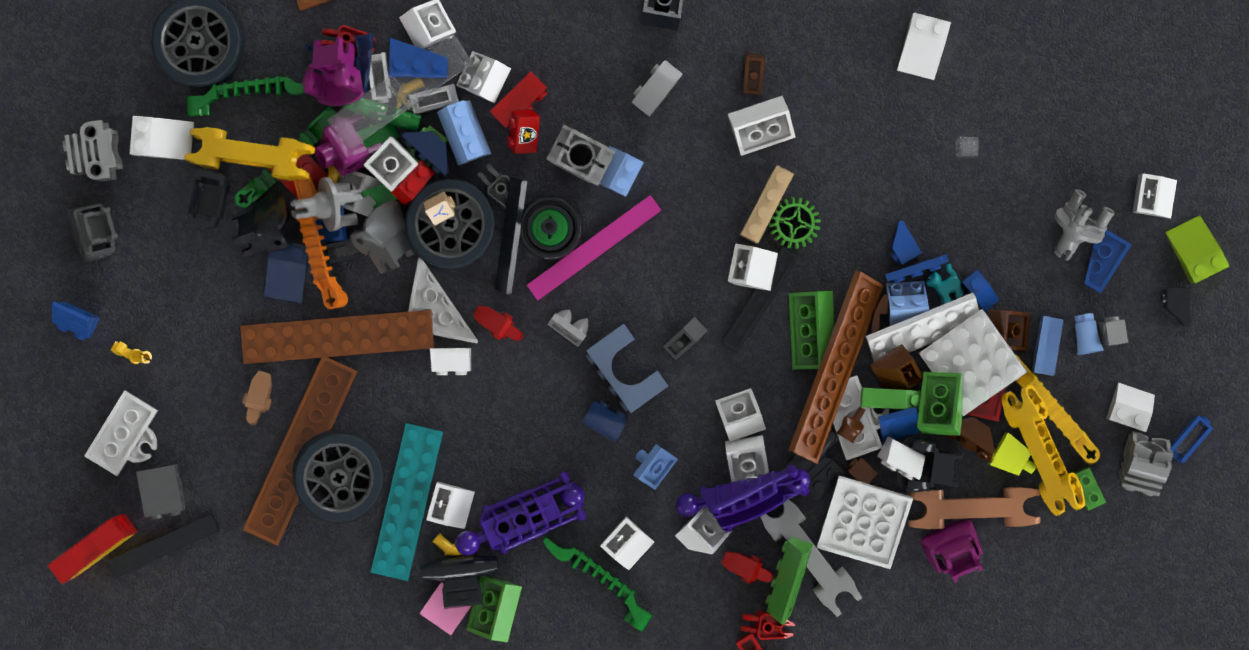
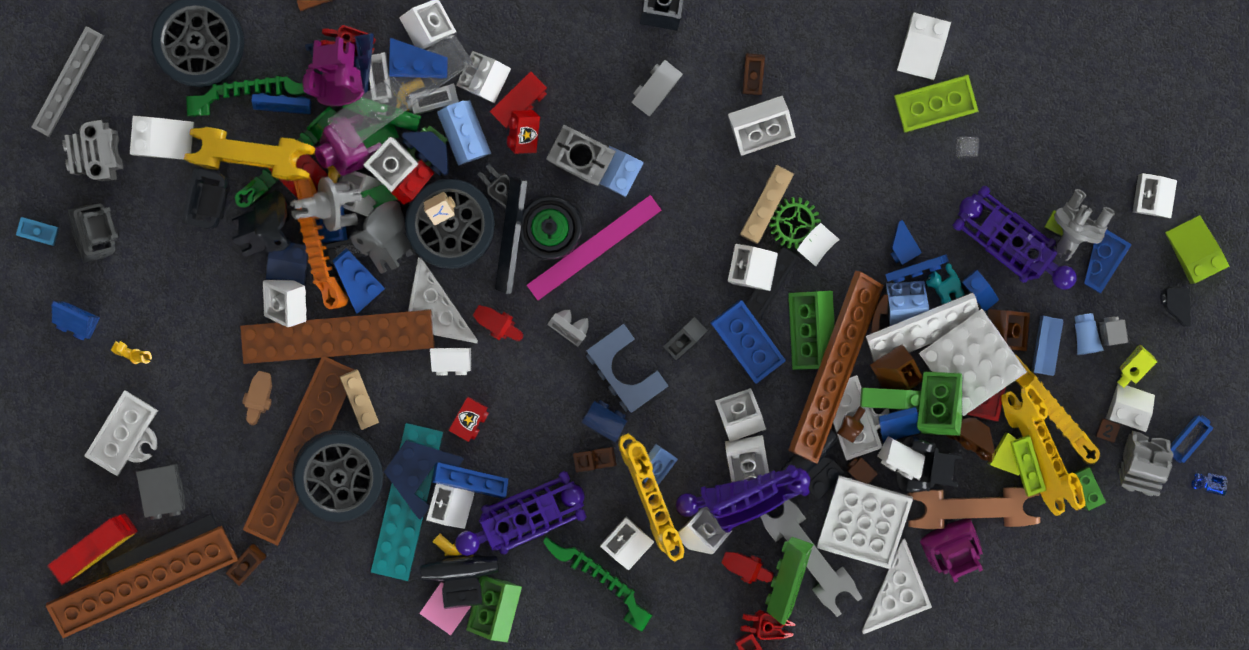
(37, 231): none -> dark azure plate
(67, 81): none -> light grey plate
(141, 582): none -> dark orange plate
(246, 564): none -> reddish brown slope
(281, 103): none -> blue plate
(284, 301): none -> white slope
(357, 280): none -> blue wing
(359, 399): none -> tan plate
(411, 468): none -> dark blue wing
(468, 419): none -> red brick
(470, 480): none -> blue plate
(594, 459): none -> reddish brown slope
(640, 468): none -> yellow piece
(748, 341): none -> blue plate
(820, 244): none -> white sticker
(900, 593): none -> white tile
(936, 103): none -> lime tile
(972, 208): none -> dark purple piece
(1028, 466): none -> lime plate
(1053, 226): none -> lime tile
(1108, 430): none -> reddish brown tile
(1139, 358): none -> neon yellow torso
(1213, 483): none -> clear blue plate

